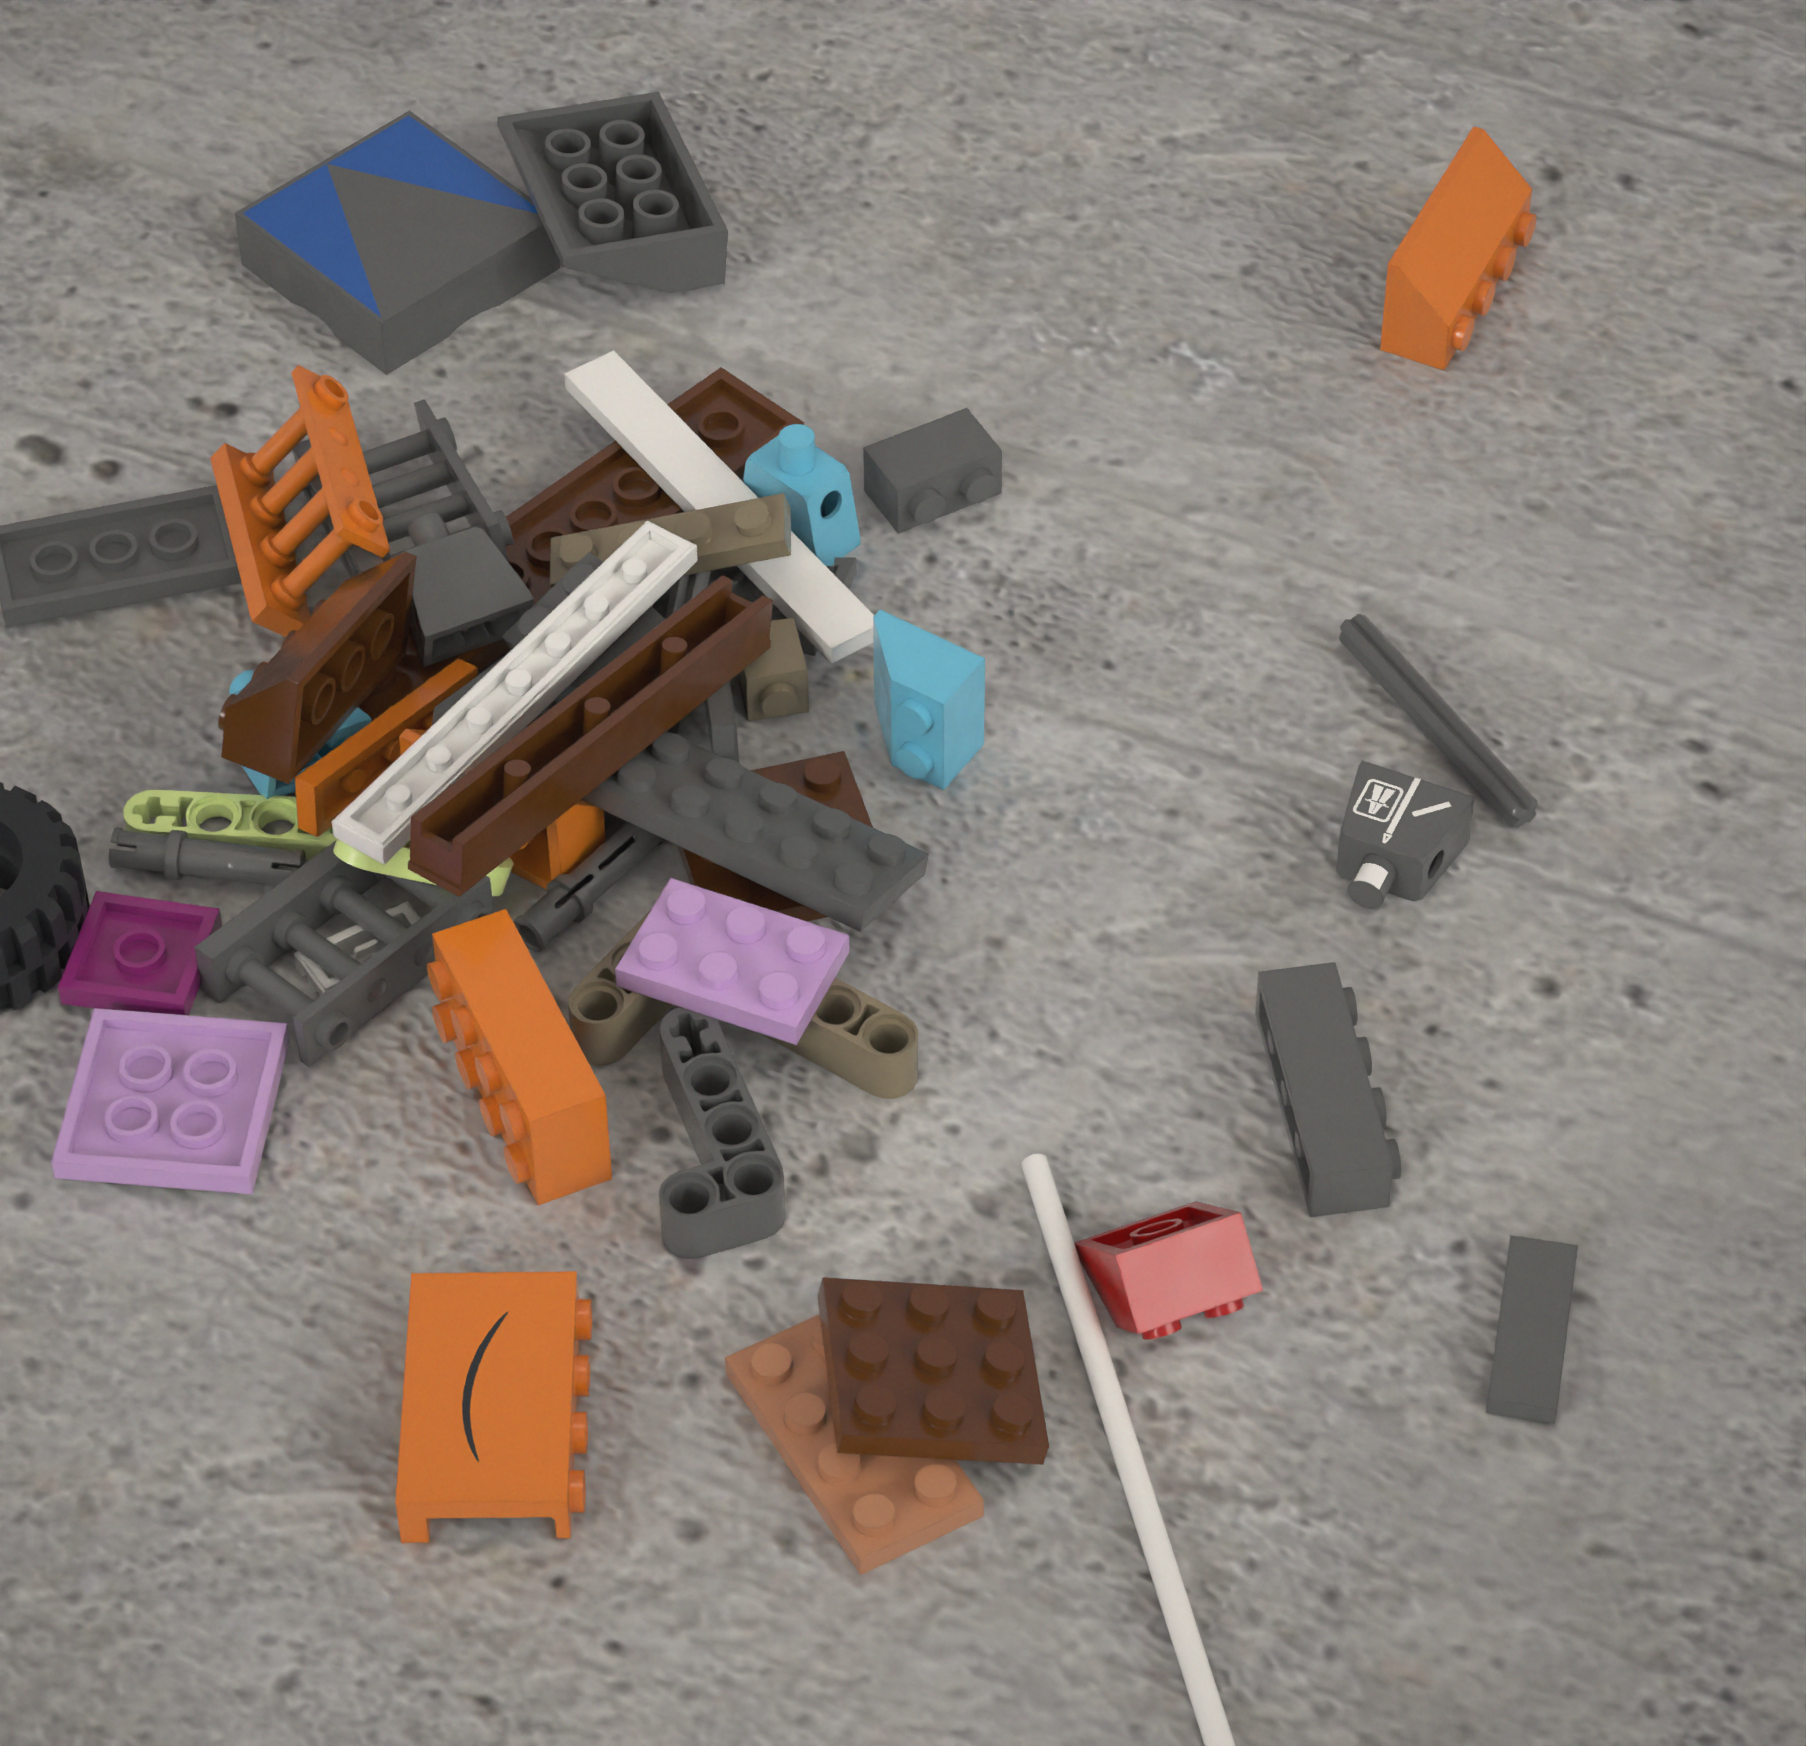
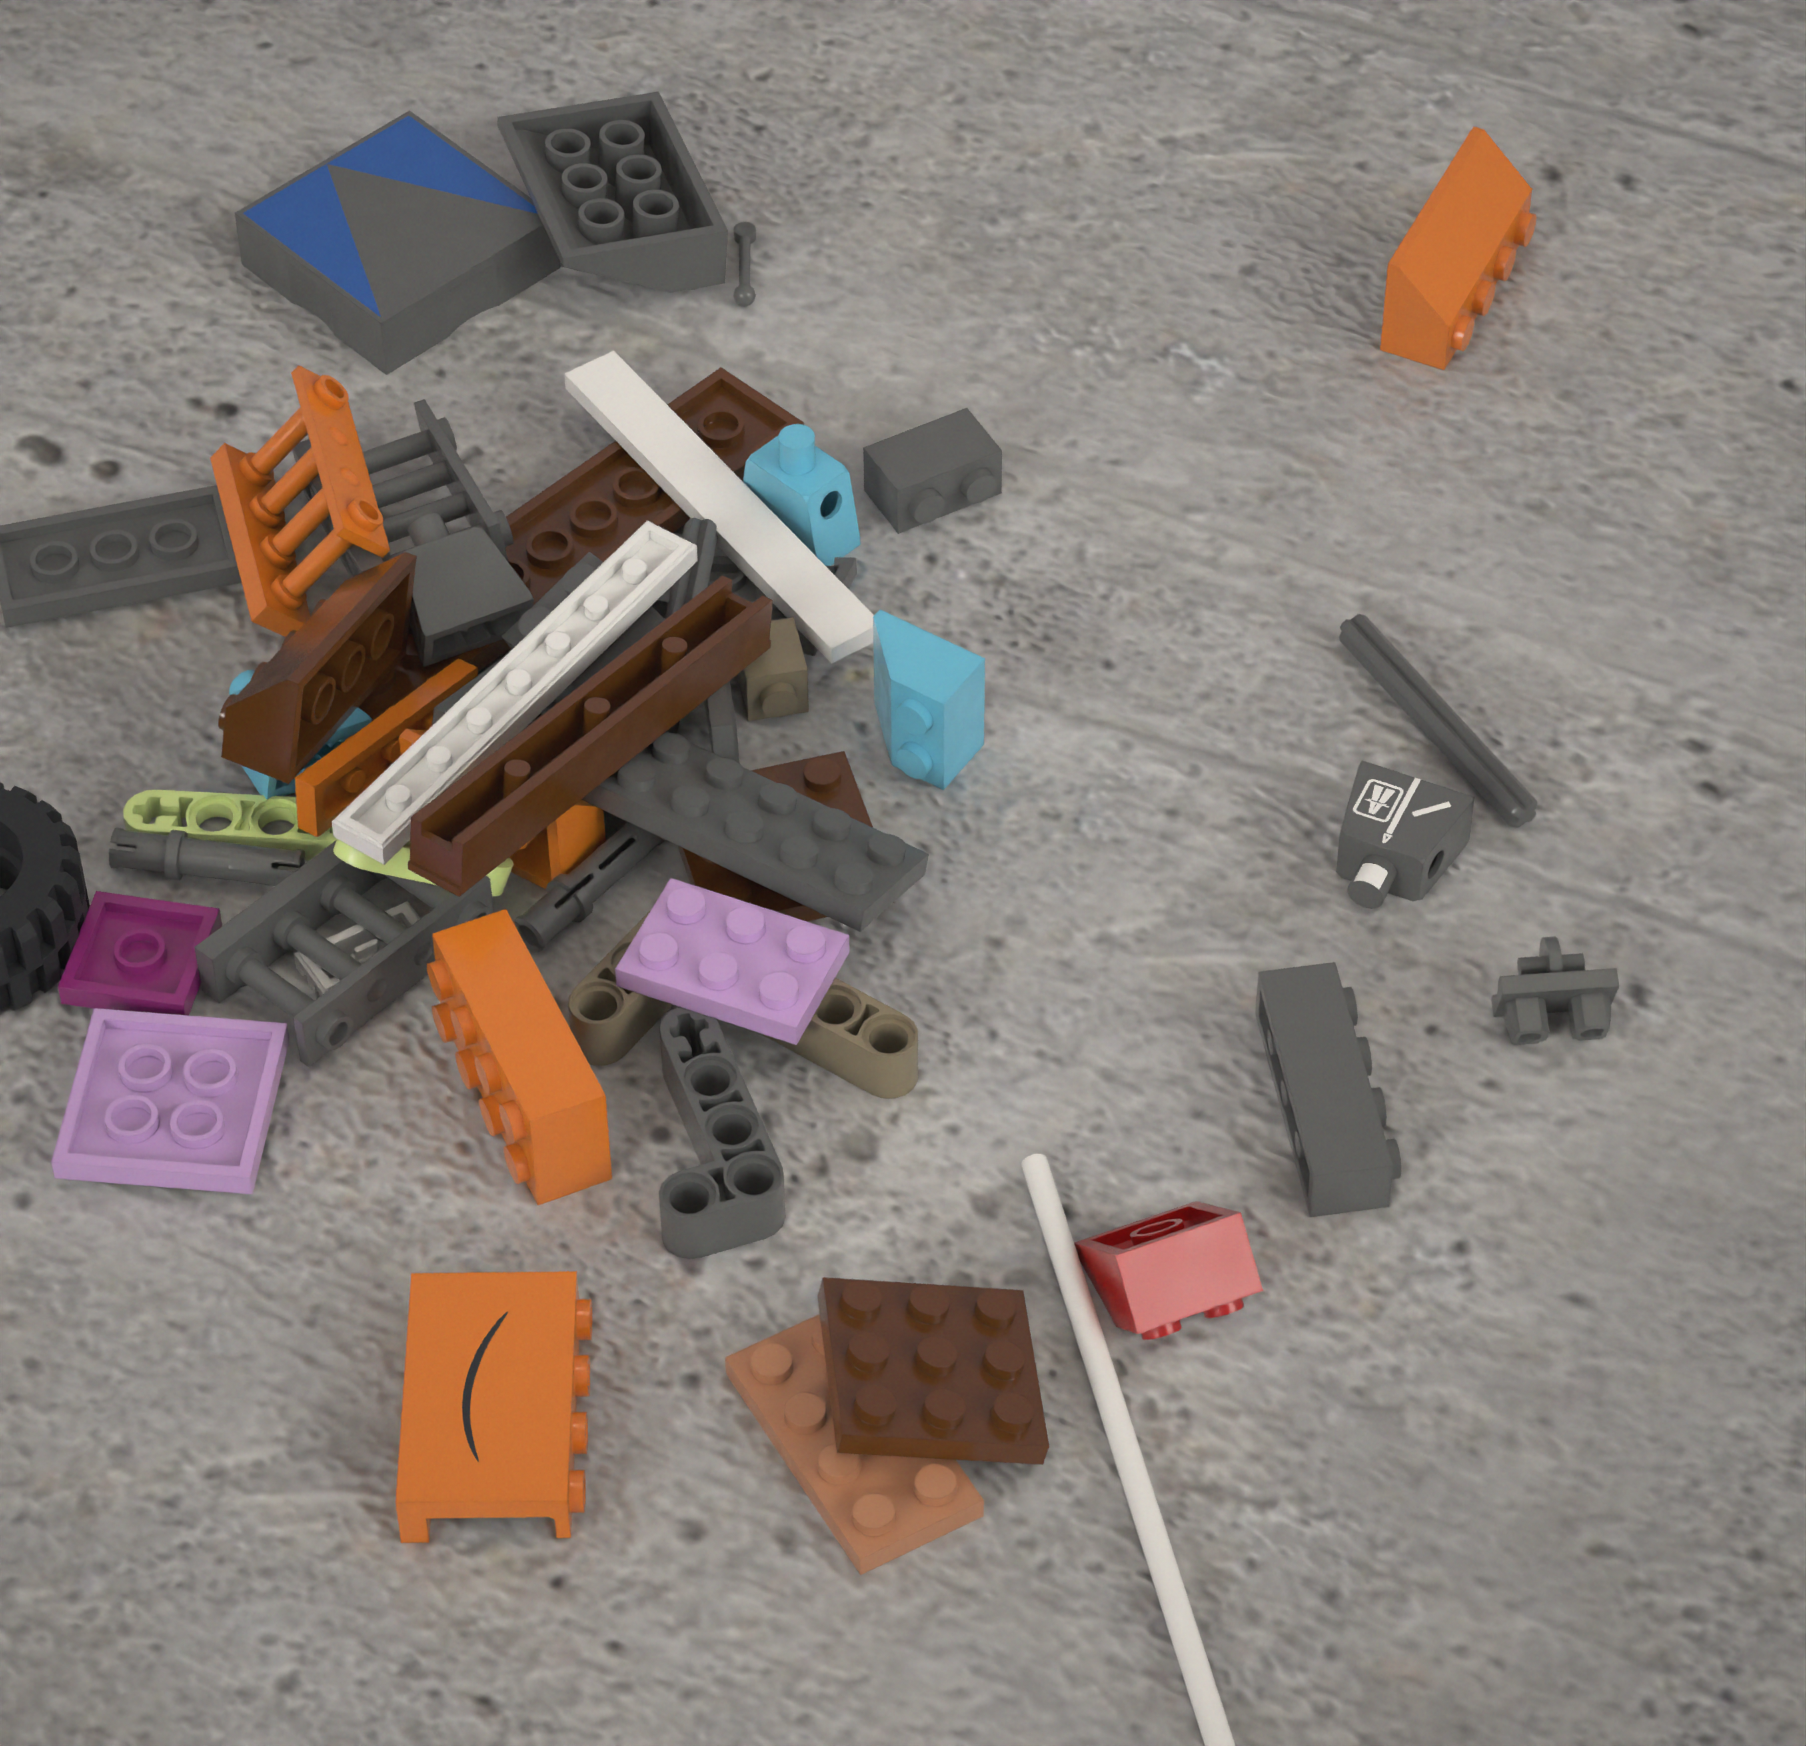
(723, 536): dark tan plate -> none
(744, 235): none -> dark grey hinge
(1532, 1329): dark grey tile -> none
(1552, 986): none -> dark grey hips

